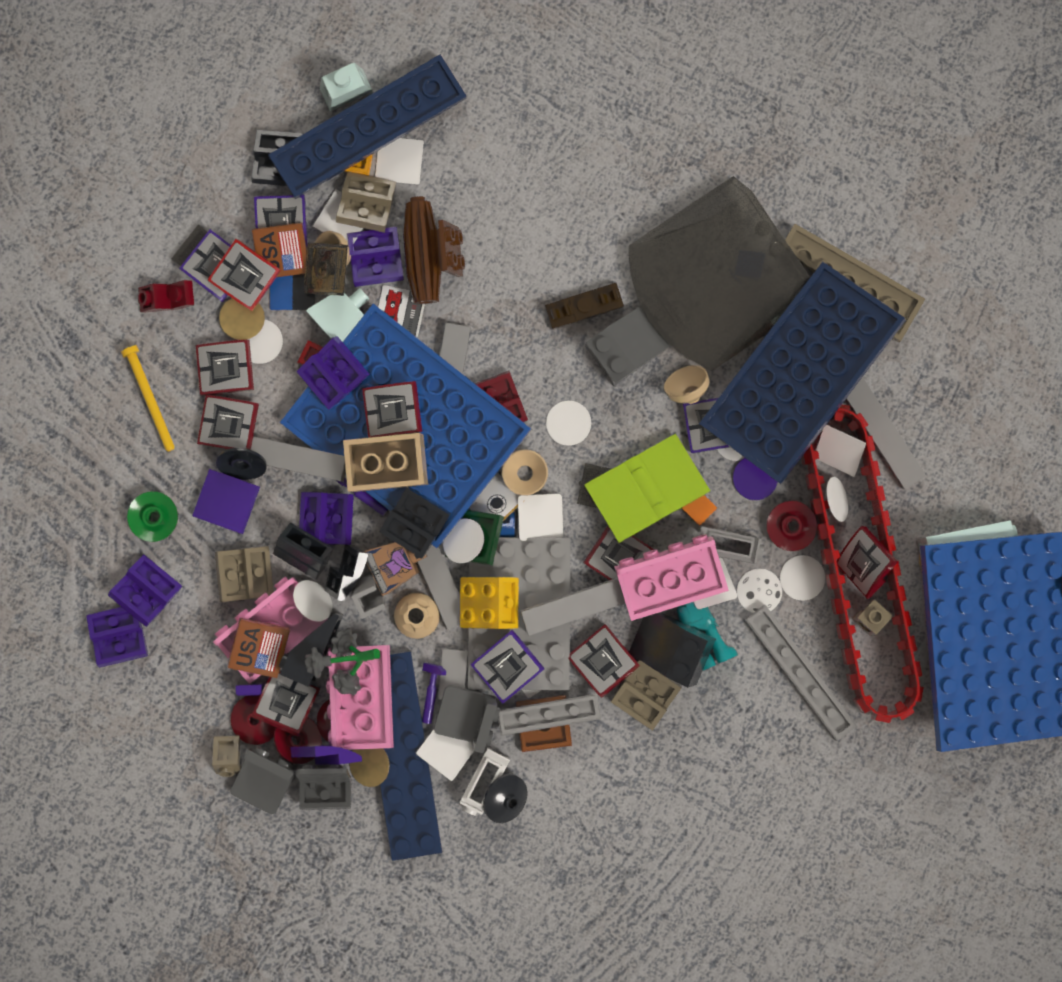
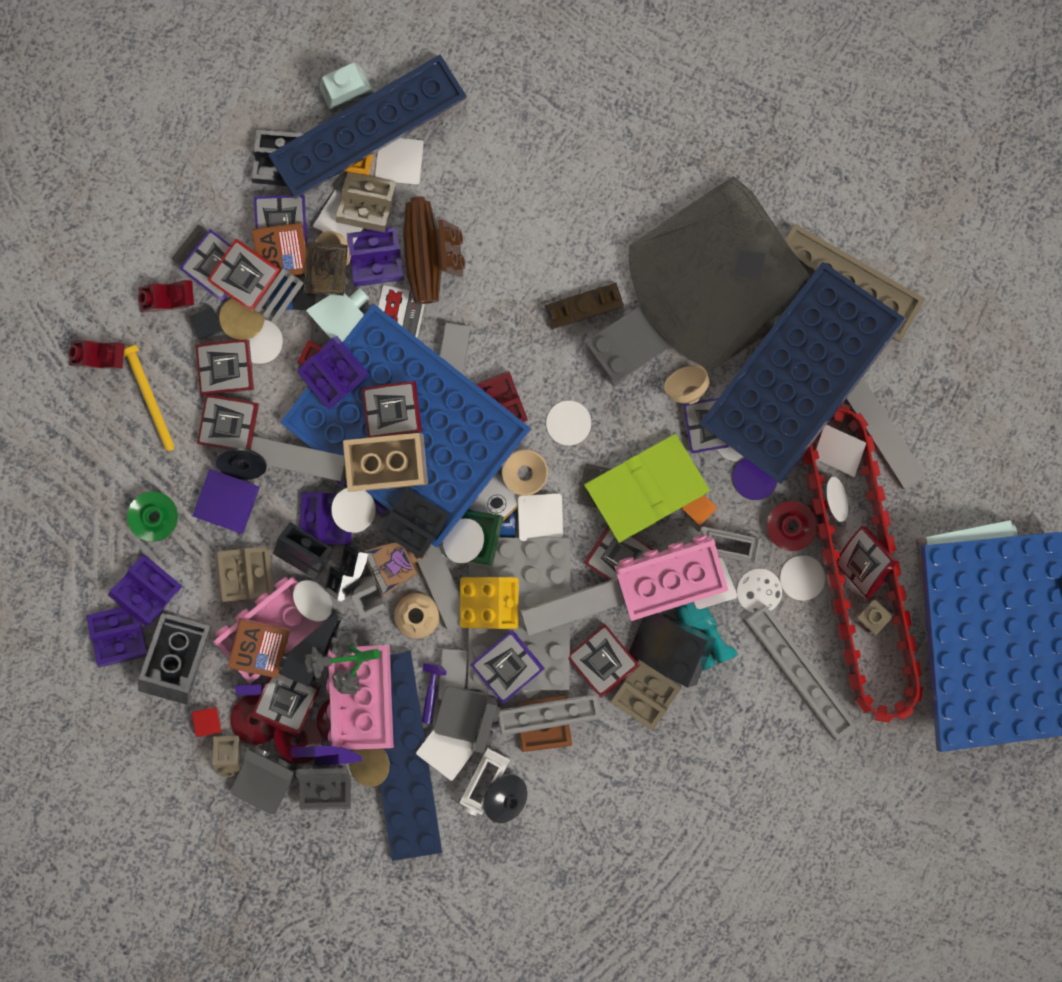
(96, 354): none -> dark red slope
(173, 658): none -> black slope
(206, 323): none -> black tile
(206, 722): none -> red tile
(267, 313): none -> light grey tile
(353, 510): none -> white sticker

